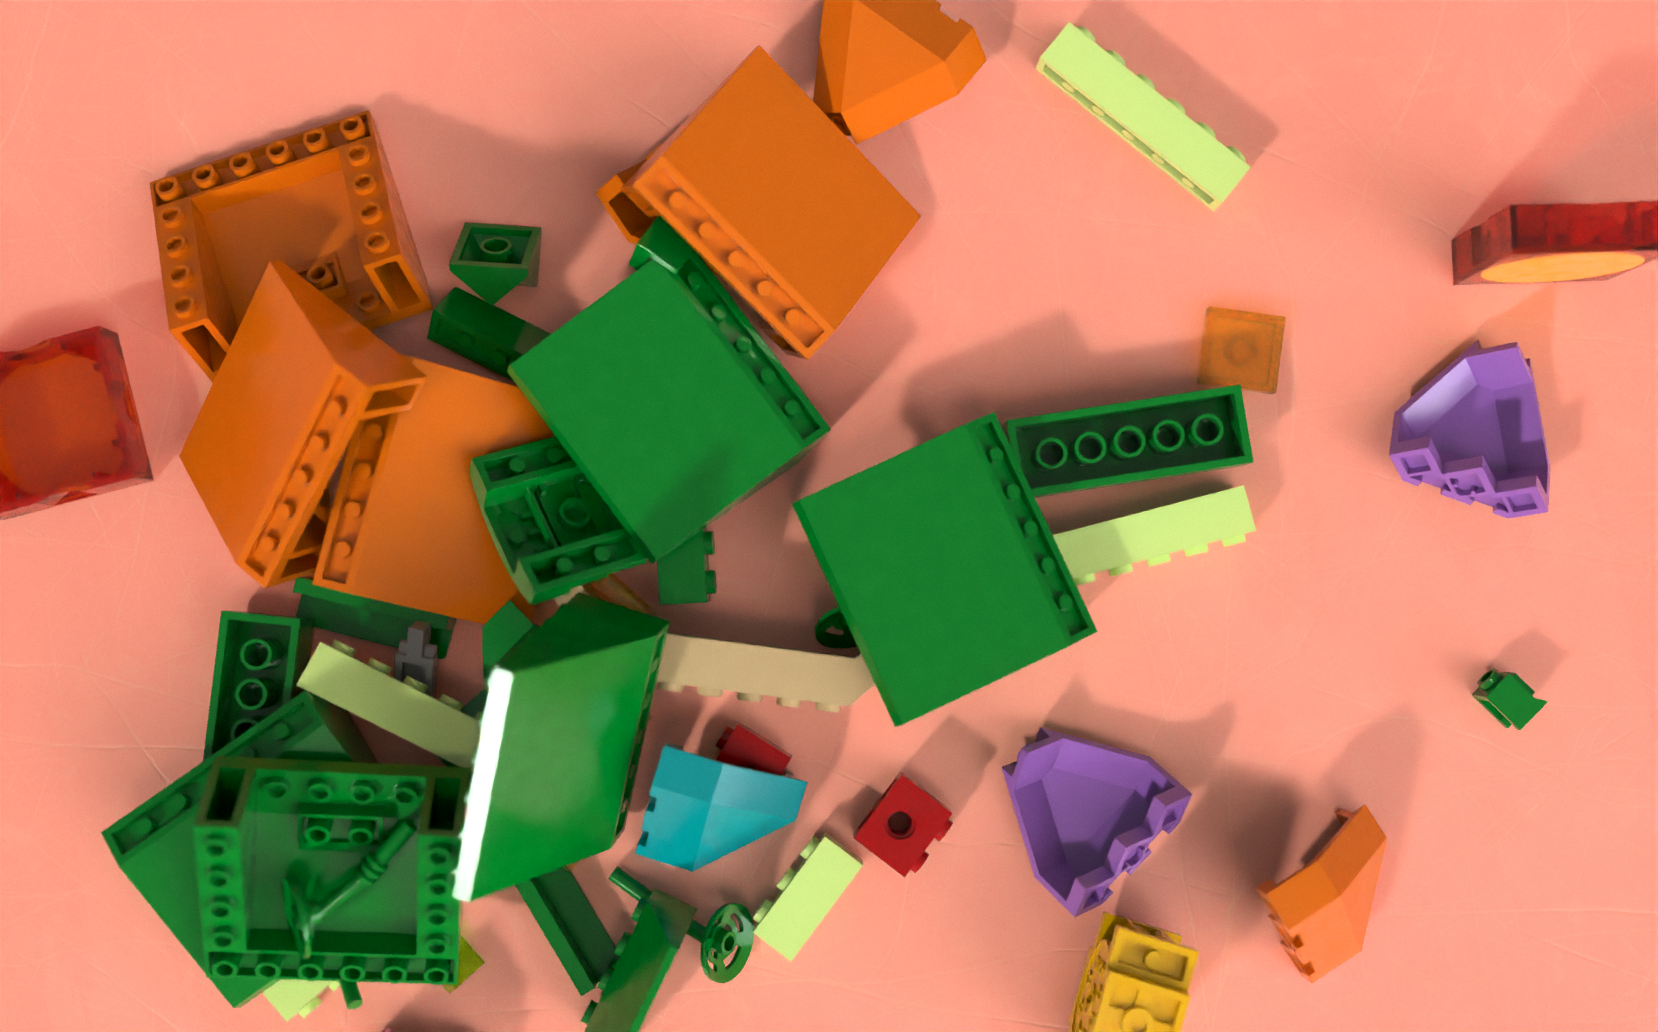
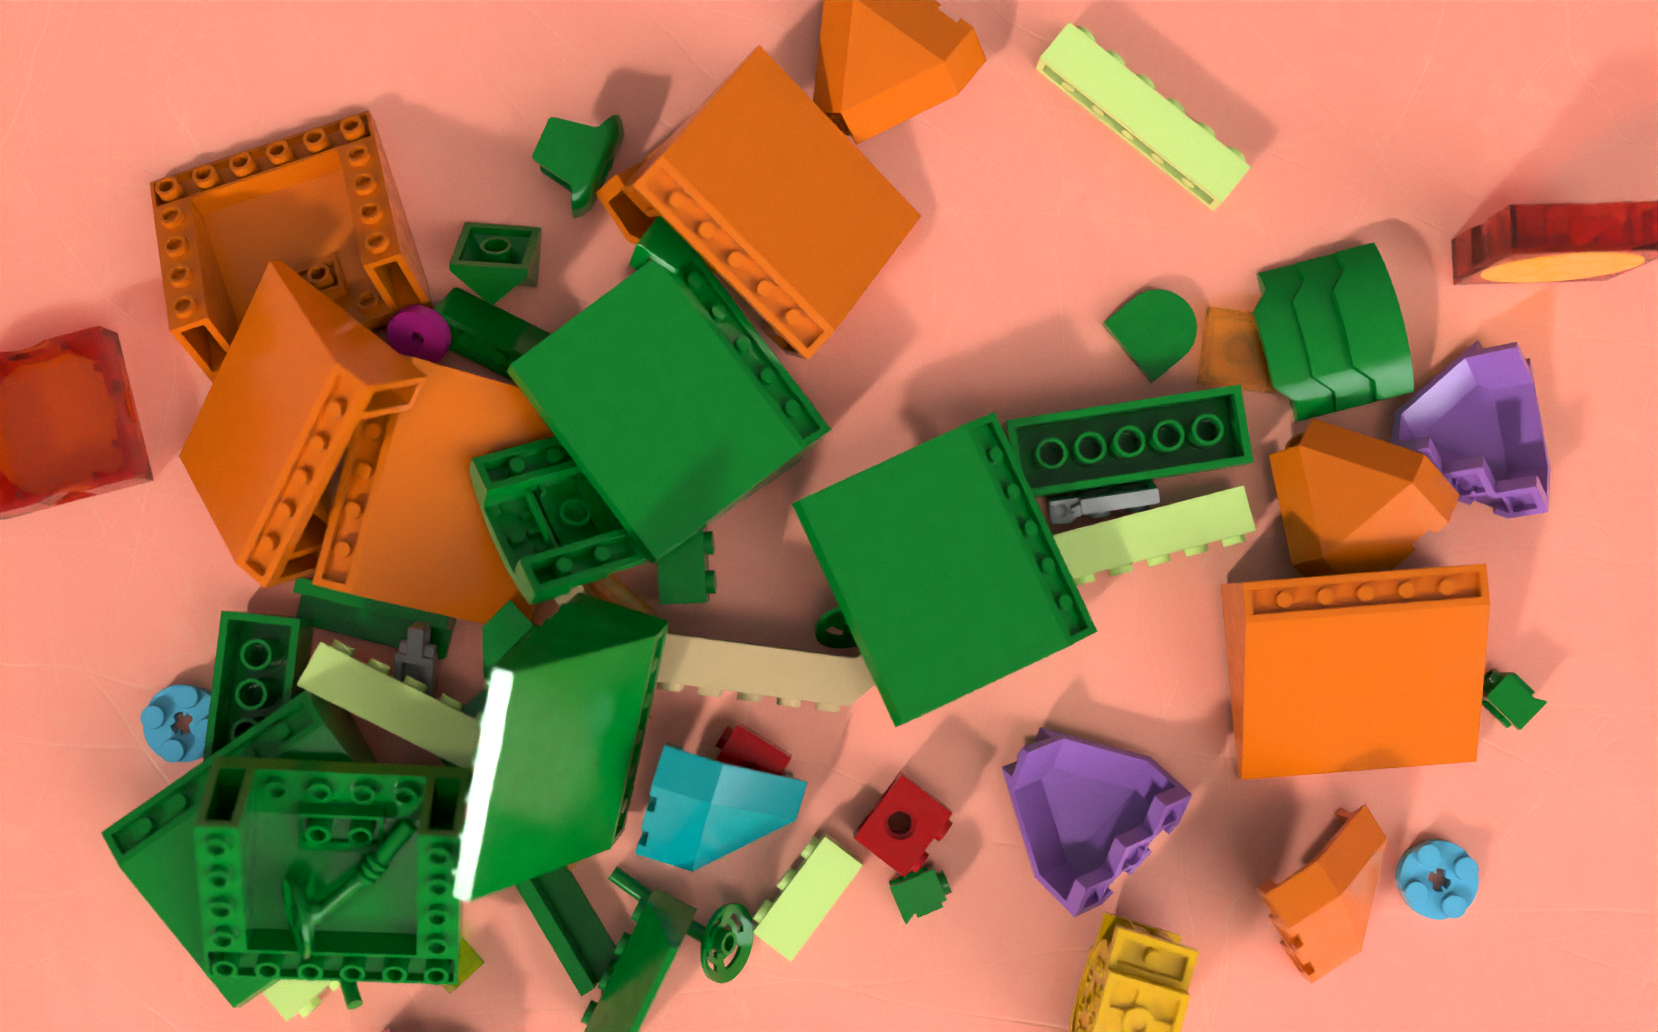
(160, 722): none -> medium azure plate
(427, 323): none -> dark pink piece
(579, 157): none -> green piece
(920, 892): none -> green window
(1101, 501): none -> light grey hinge
(1154, 331): none -> green tile
(1333, 332): none -> green slope
(1355, 500): none -> orange panel
(1356, 670): none -> orange slope
(1458, 869): none -> medium azure plate

